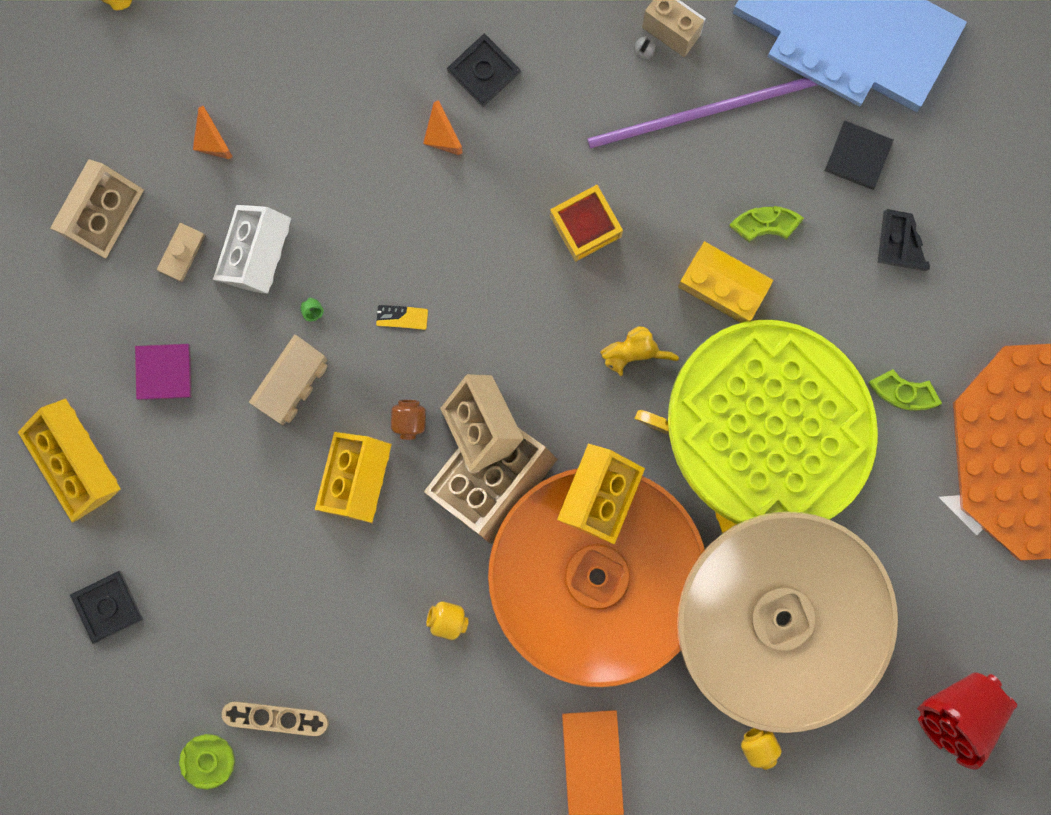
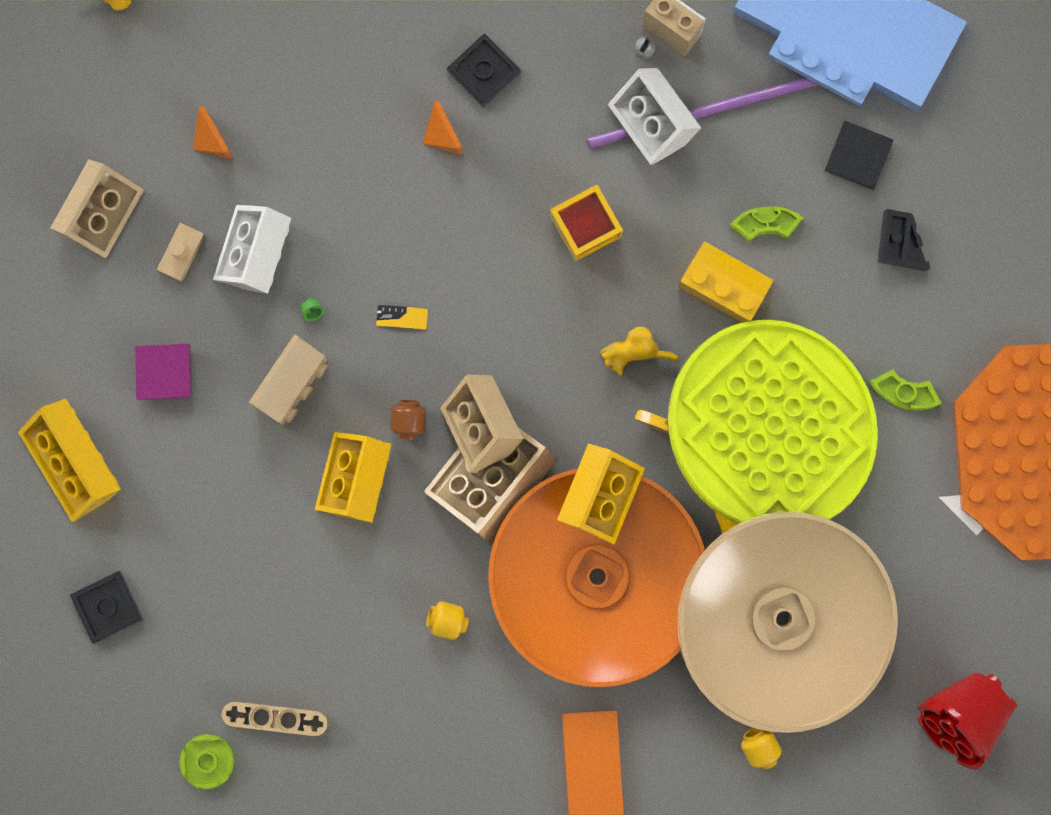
(653, 115): none -> white slope

